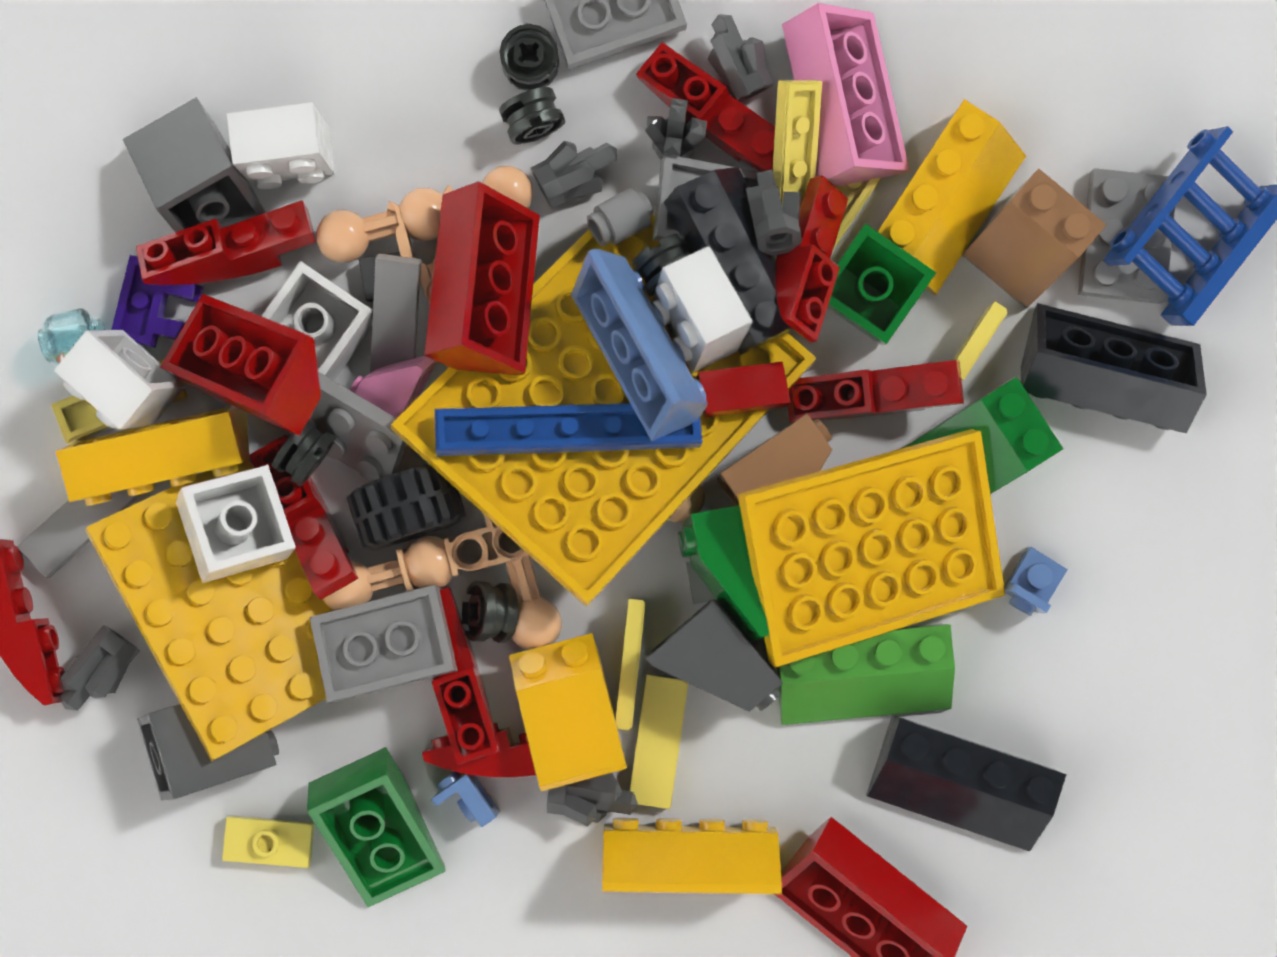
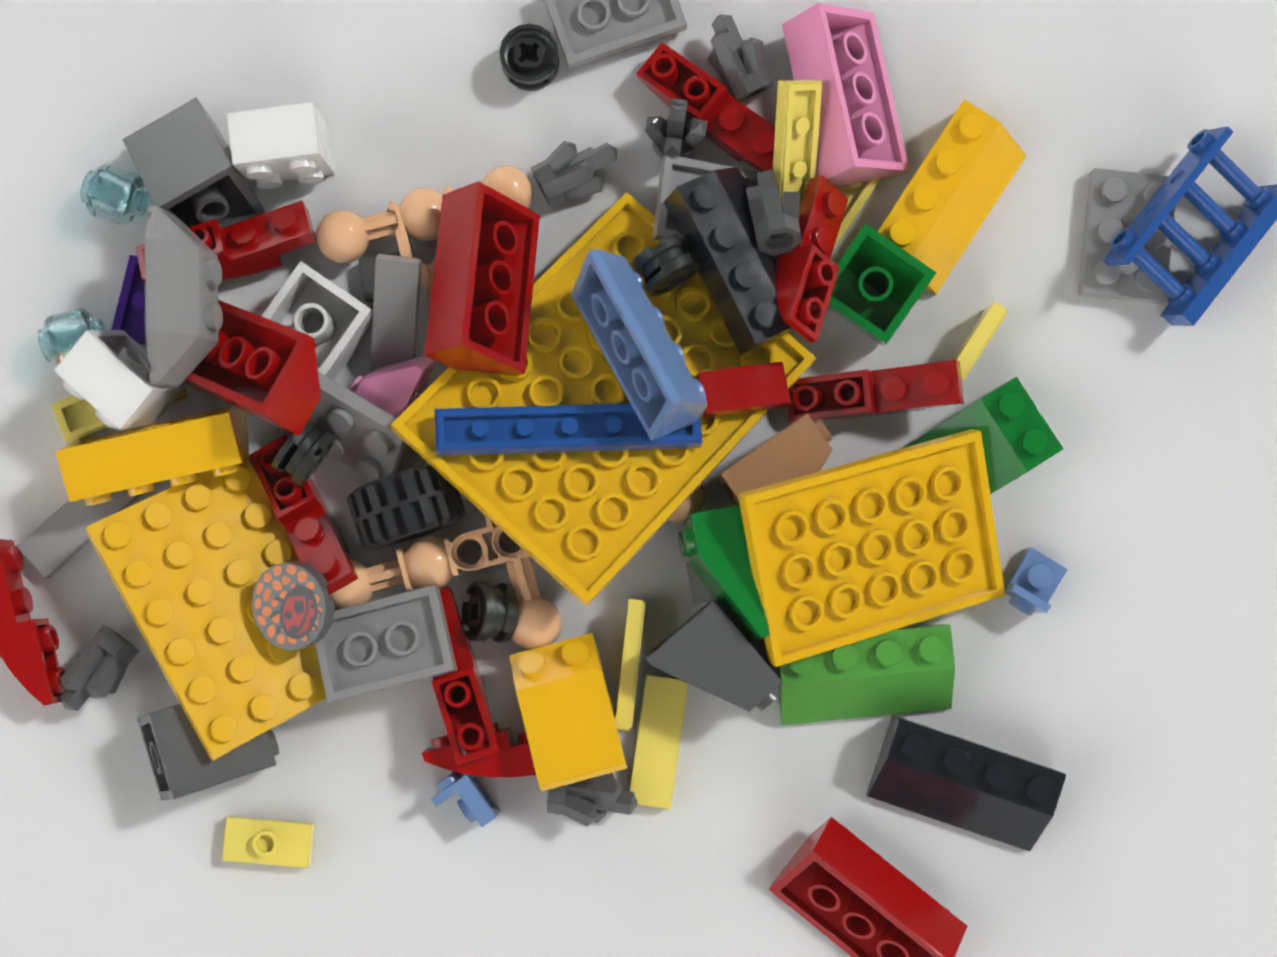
(114, 194): none -> clear light blue head
(179, 298): none -> light grey wedge
(235, 523): white brick -> none
(292, 605): none -> tile
(374, 827): green slope -> none
(531, 115): pearl dark grey wheel -> none
(620, 217): light grey brick -> none
(691, 857): yellow slope -> none
(701, 309): white brick -> none
(1034, 238): medium nougat slope -> none
(1113, 369): black slope -> none

